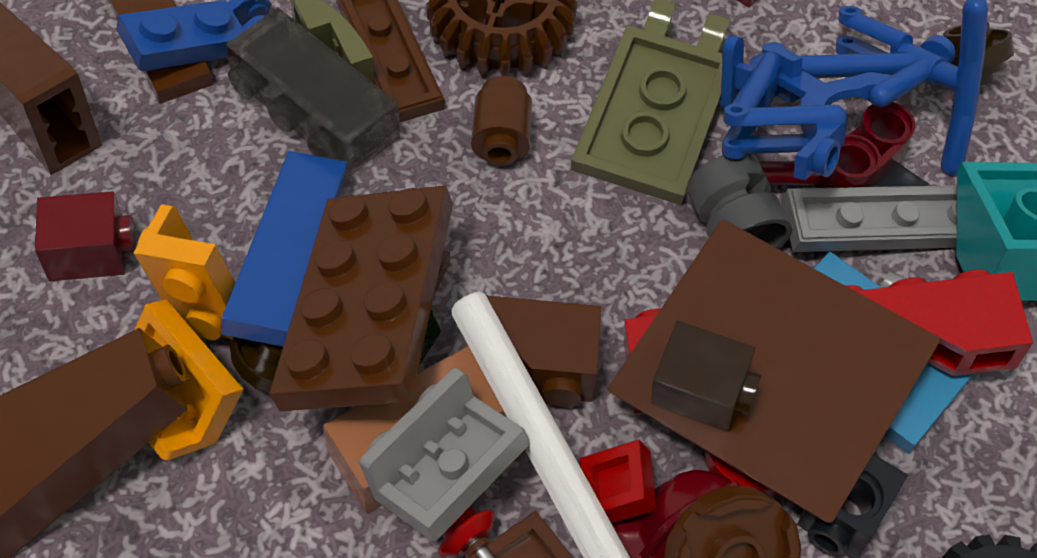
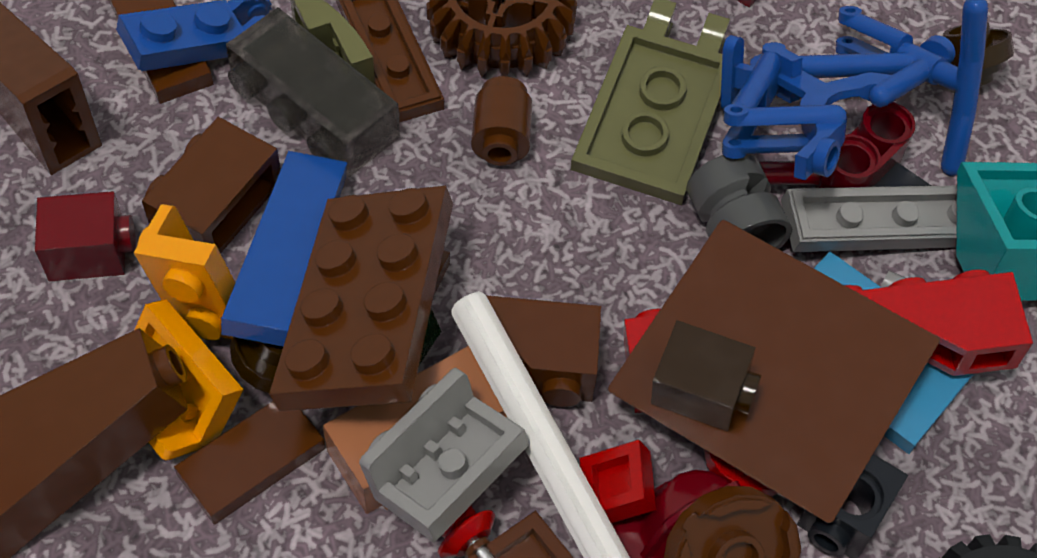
(217, 182): none -> reddish brown brick
(248, 459): none -> reddish brown tile

